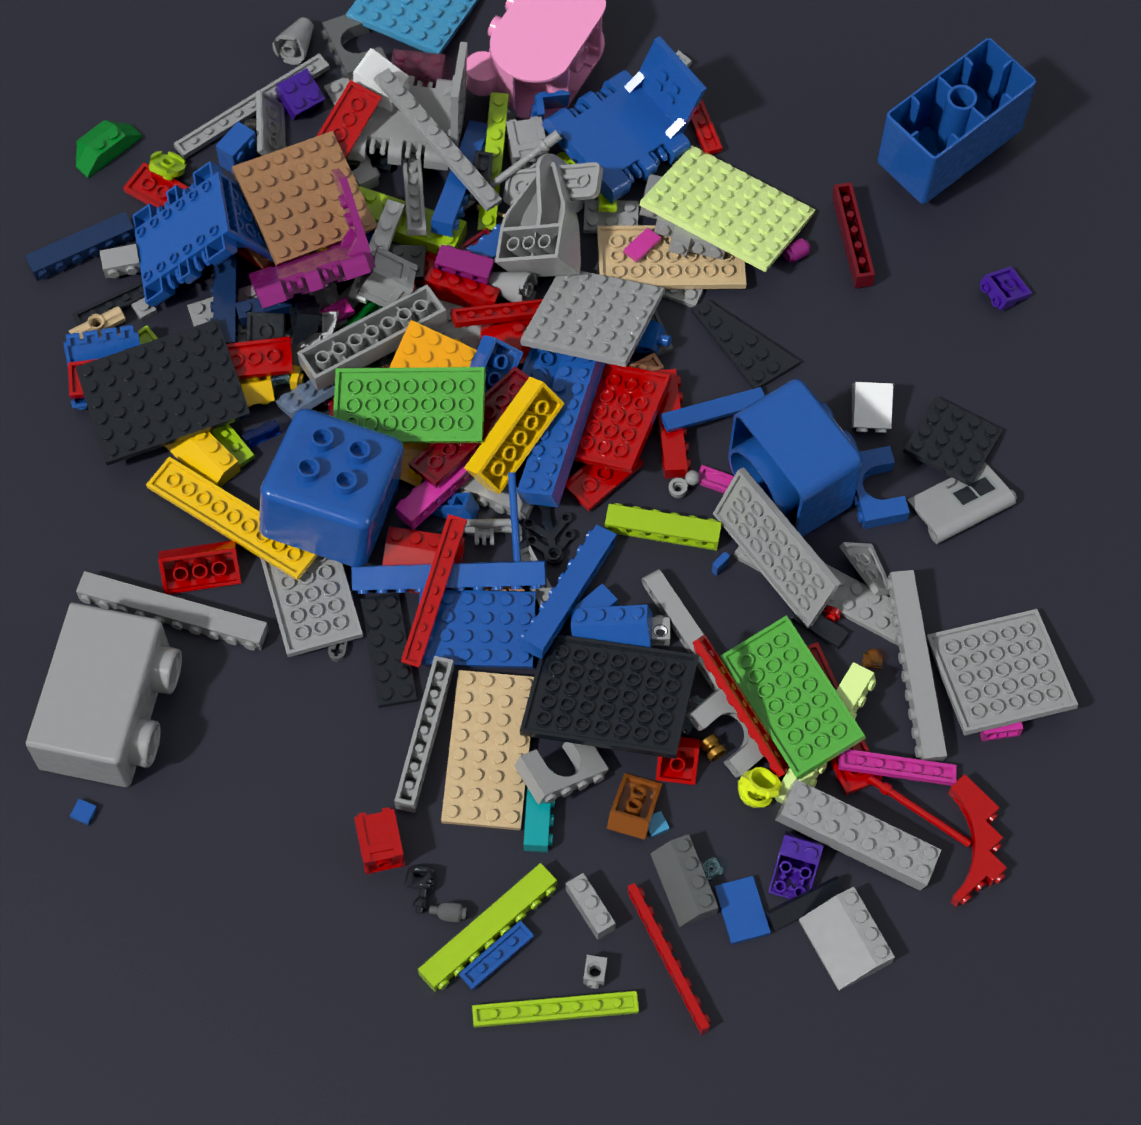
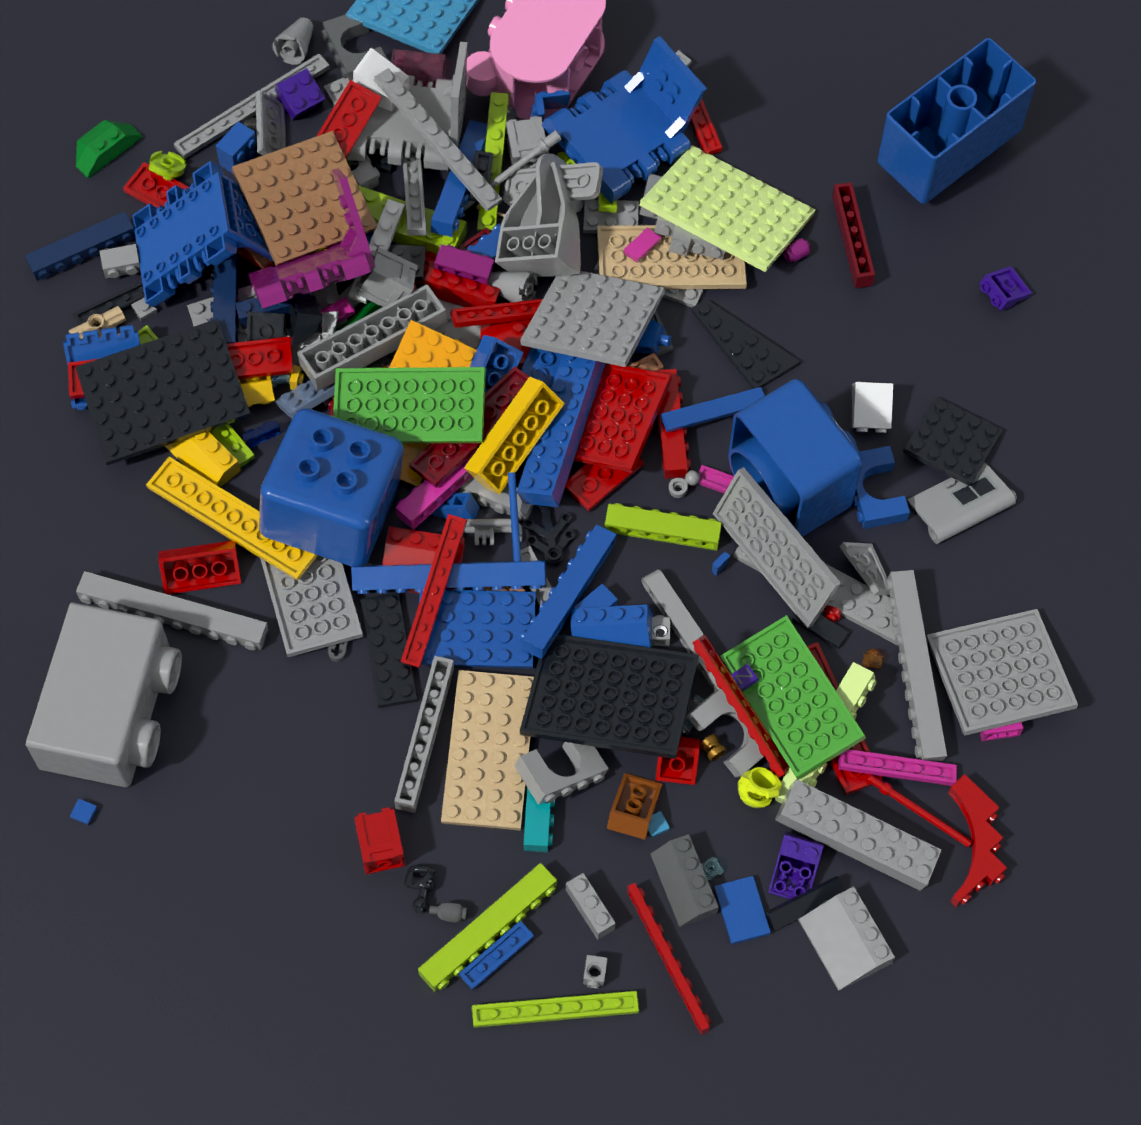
(745, 677): none -> dark purple tile

